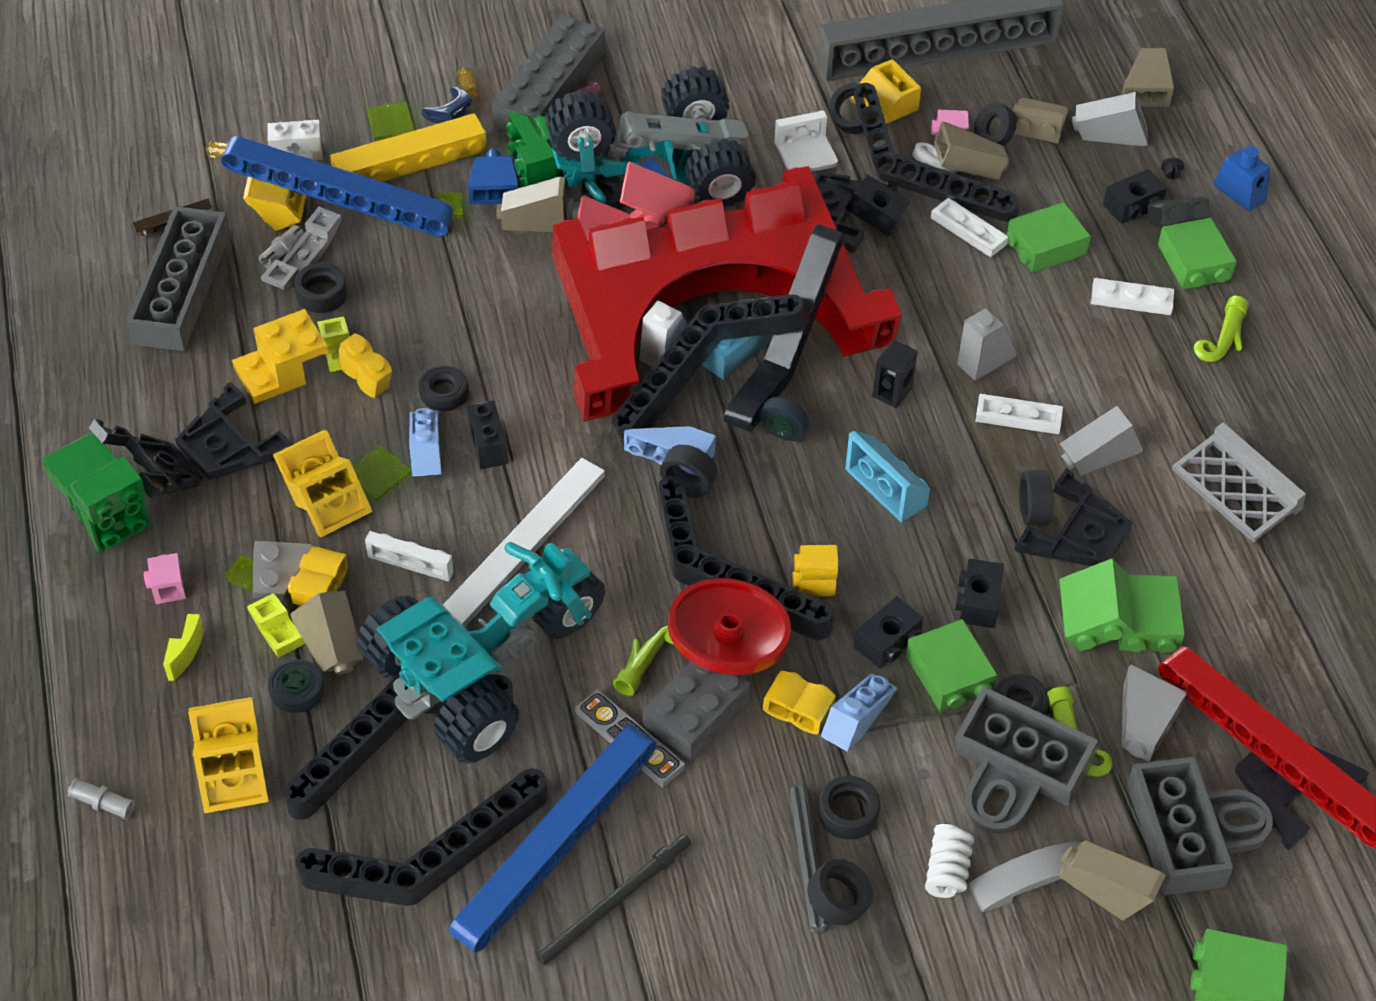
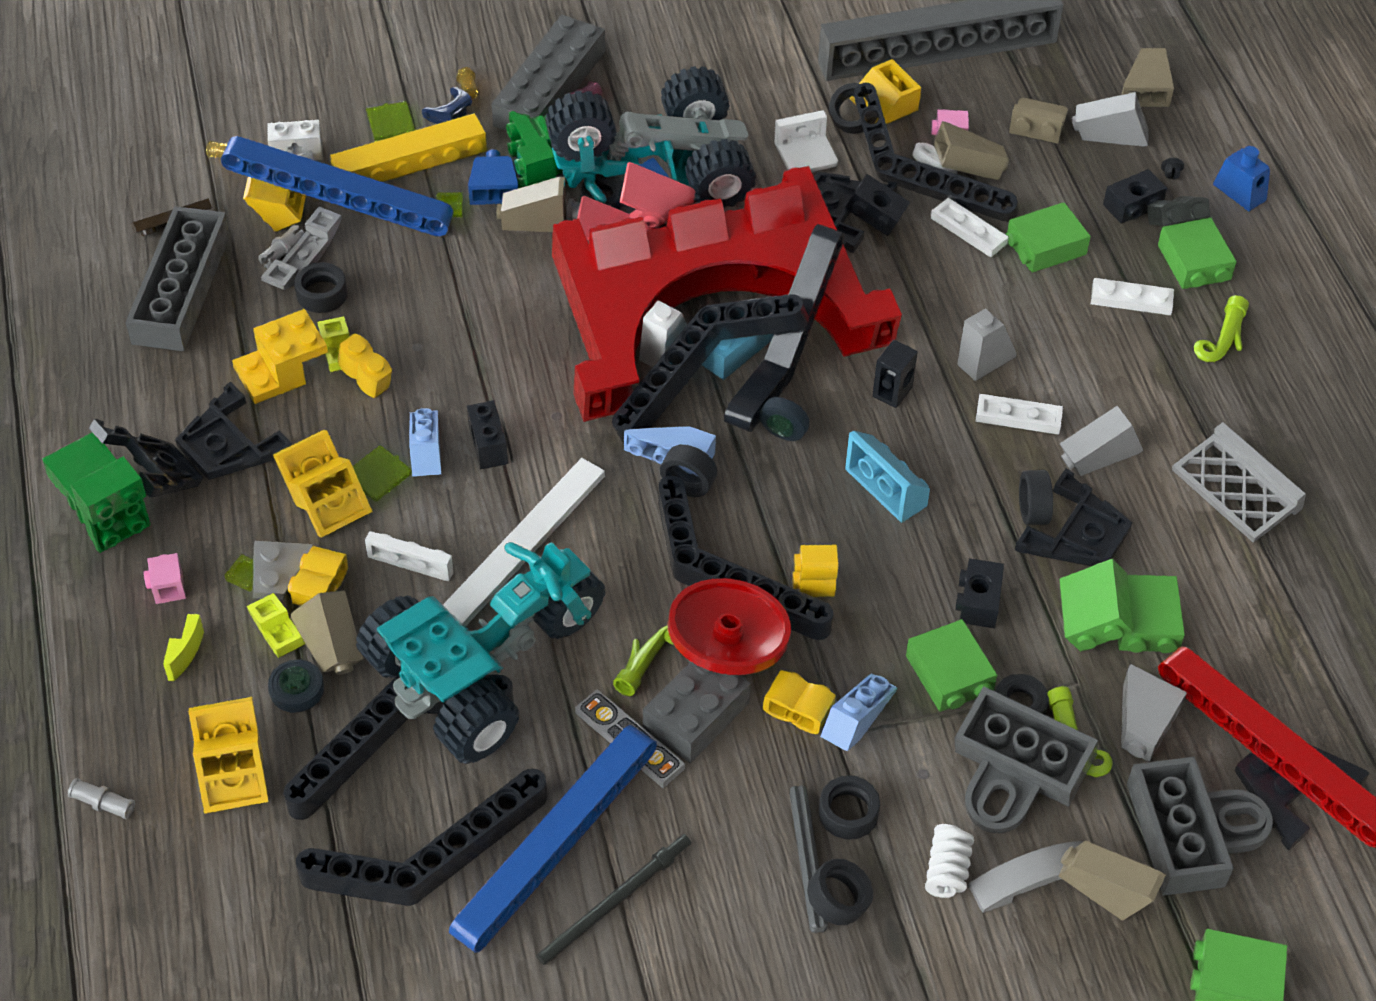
(442, 374): black tyre -> none
(873, 636): black brick -> none
(1008, 123): black tyre -> none

